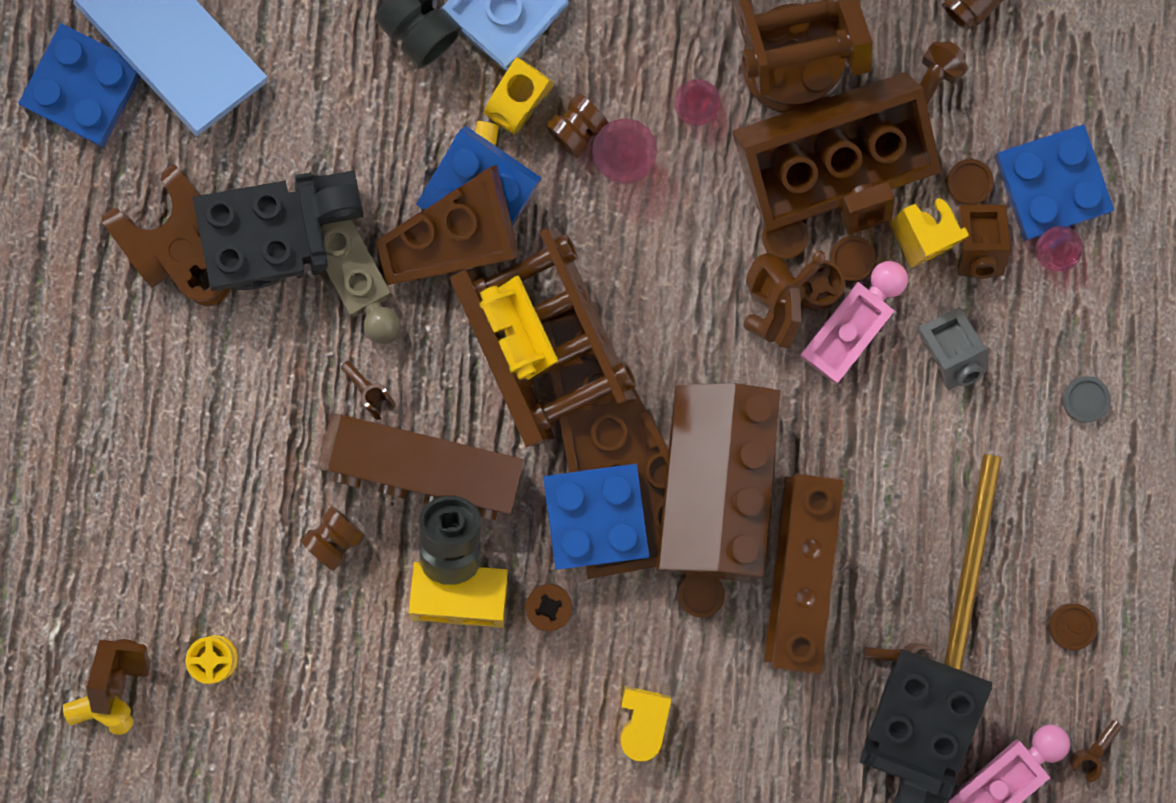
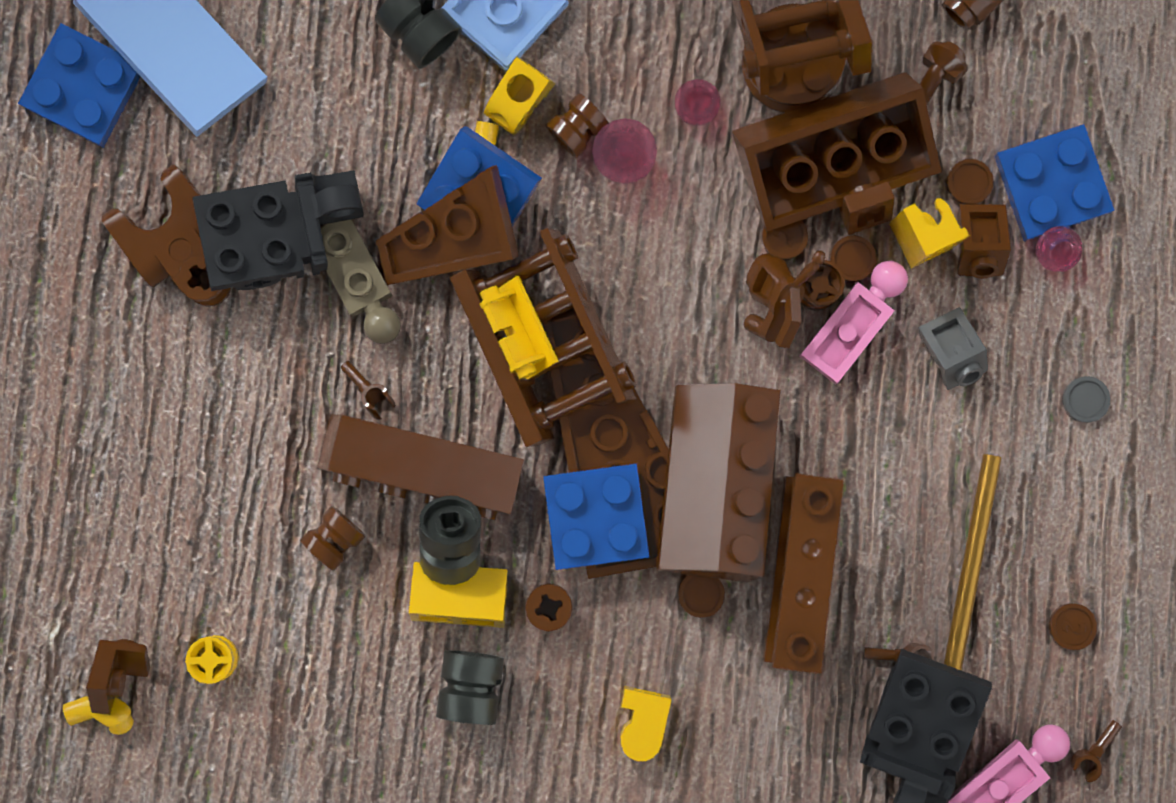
(470, 687): none -> pearl dark grey wheel

